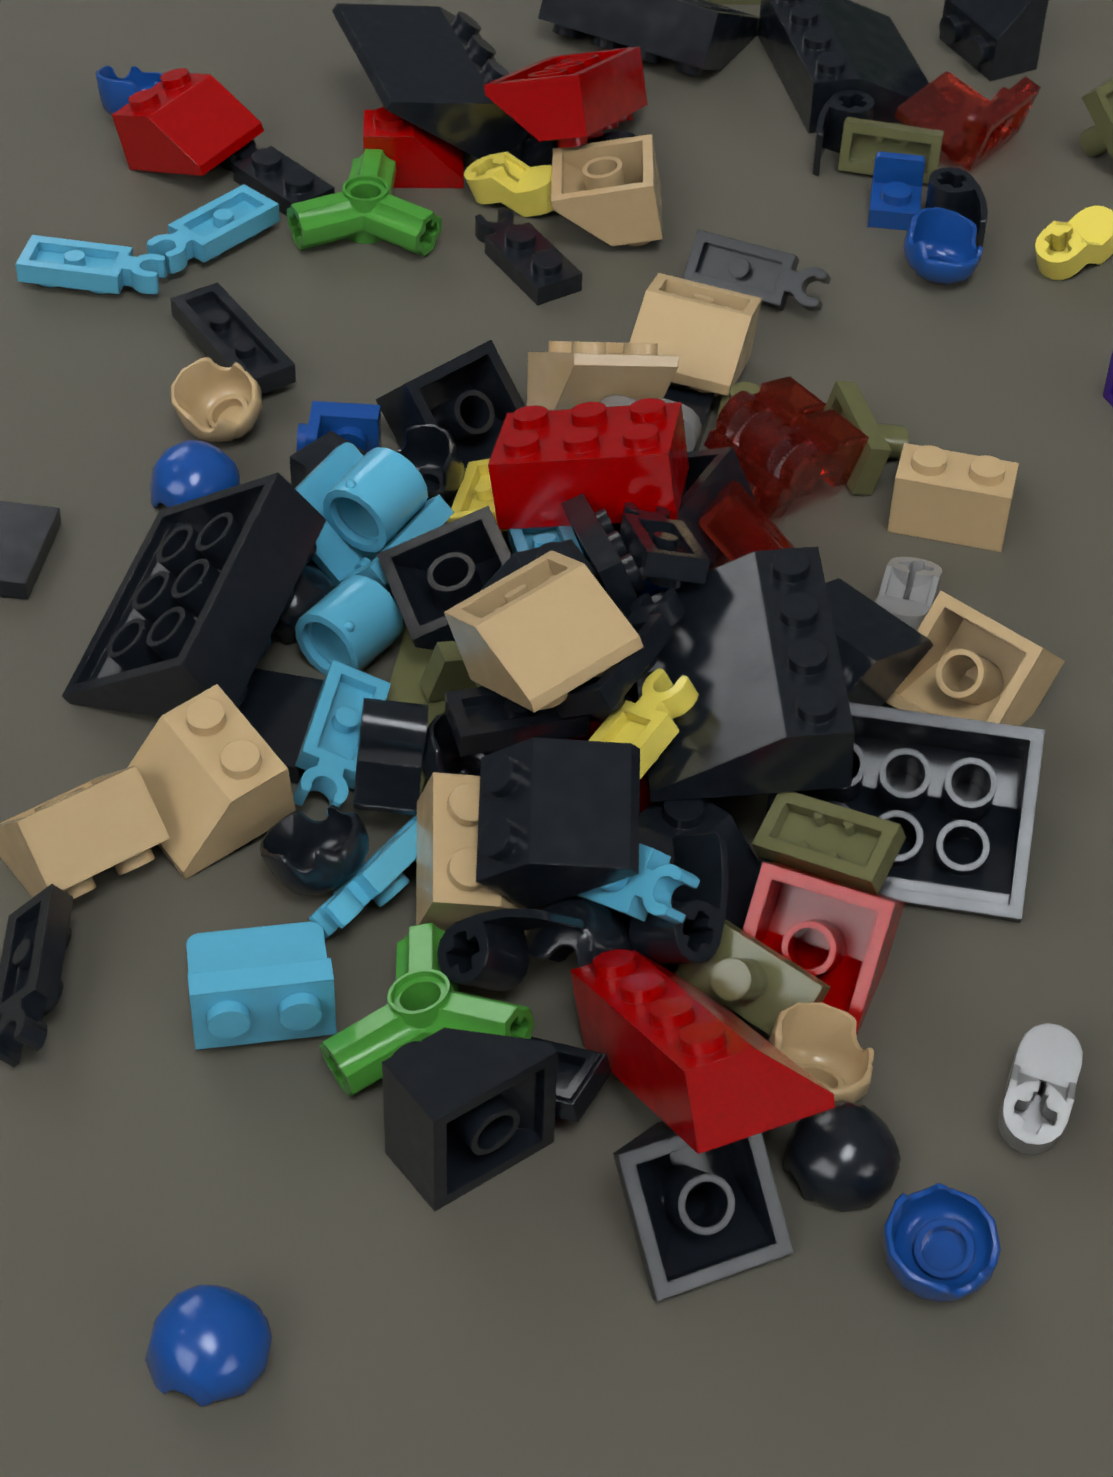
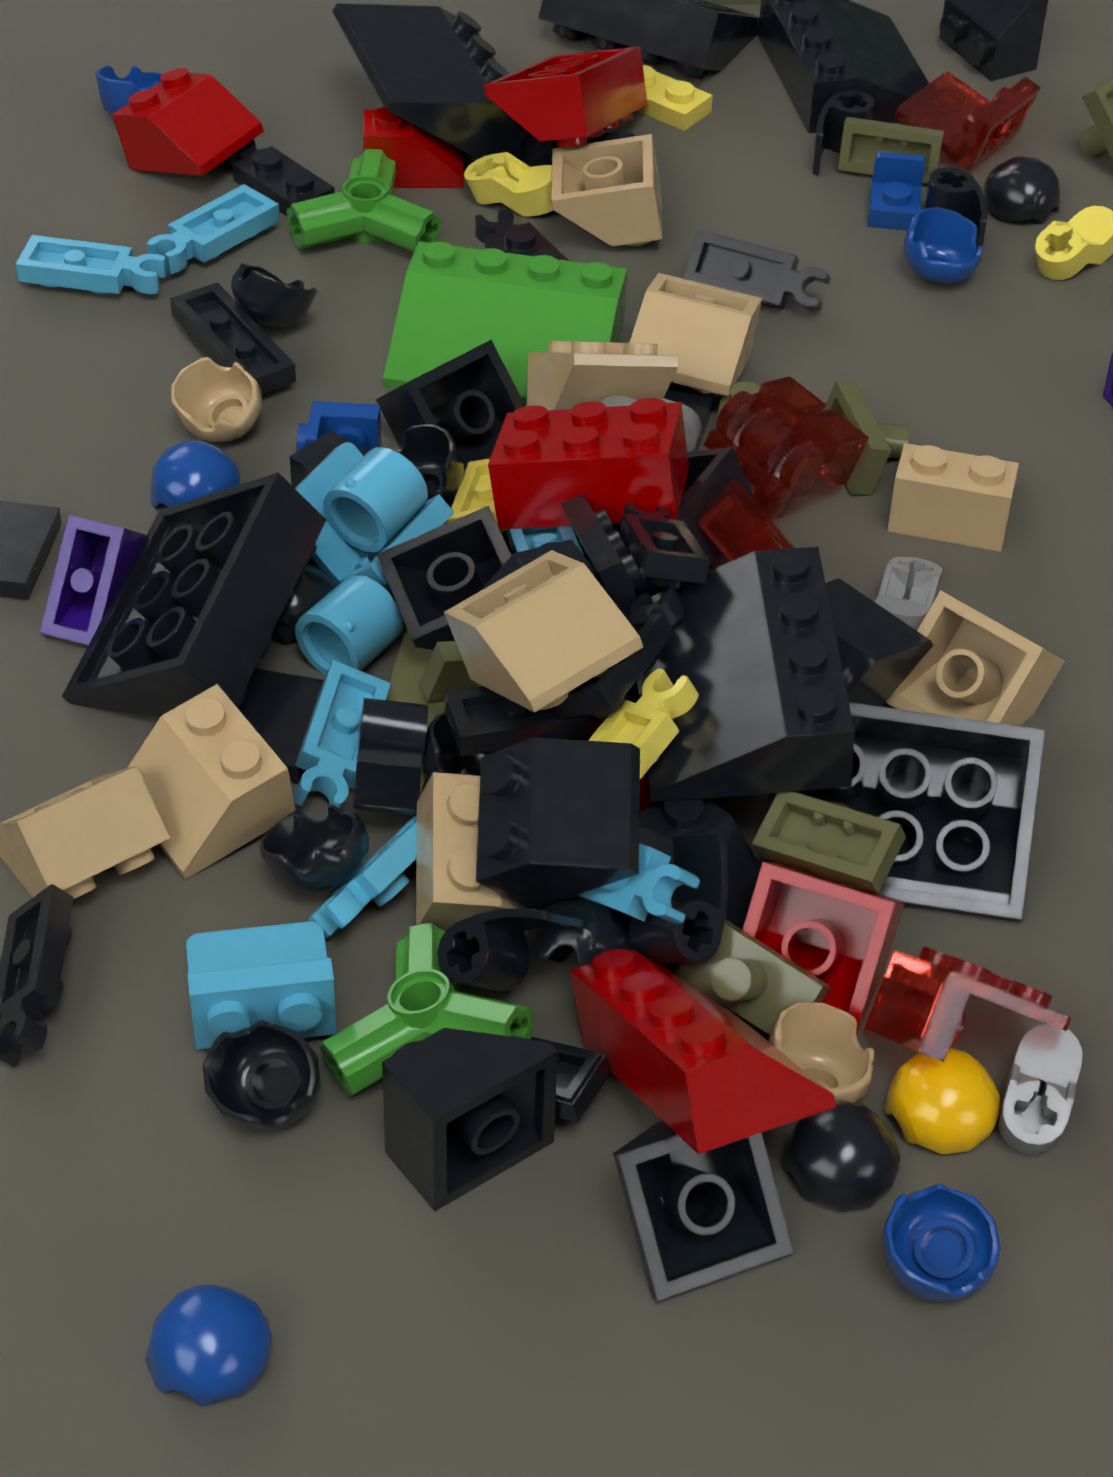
(87, 577): none -> dark purple slope
(262, 1076): none -> black hair
(269, 299): none -> black hair
(518, 301): none -> bright green slope
(674, 100): none -> light yellow plate
(926, 1000): none -> clear red bracket
(944, 1103): none -> yellow hair
(1022, 190): none -> black hair

